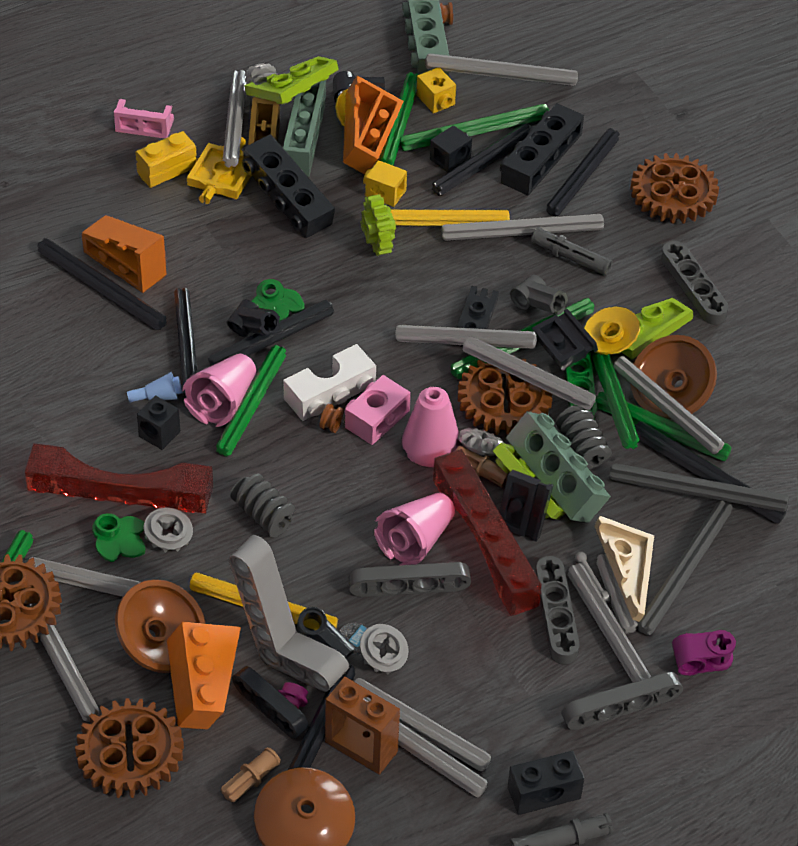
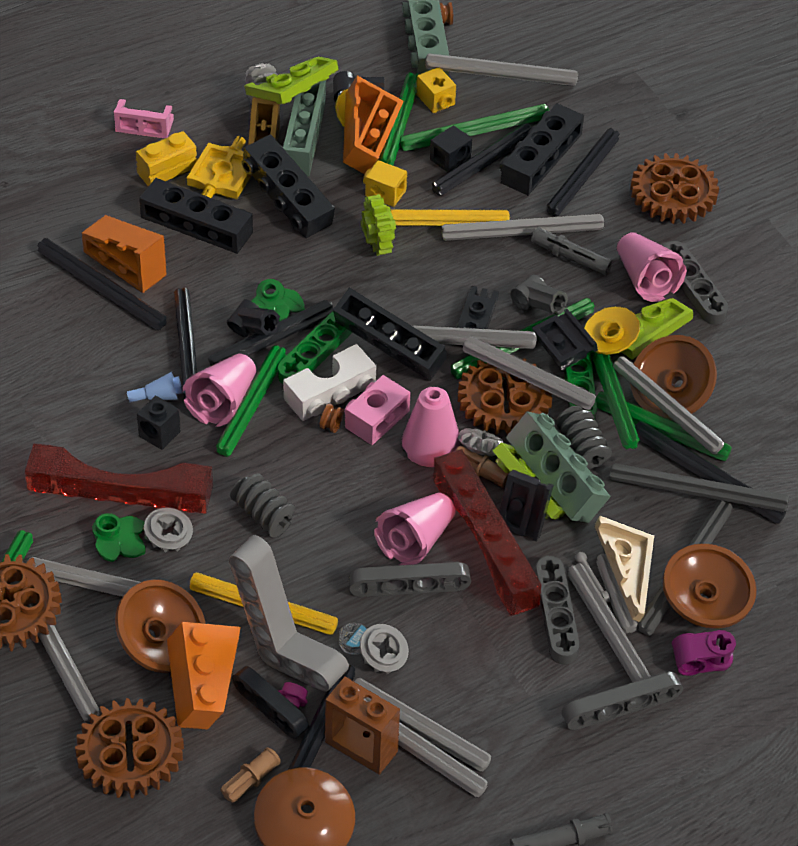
(196, 215): none -> black brick
(234, 119): light grey axle -> none
(314, 344): none -> green beam
(326, 634): black piece -> none
(390, 334): none -> black brick
(545, 782): black brick -> none
(651, 266): none -> bright pink cone
(716, 574): none -> dark orange dish

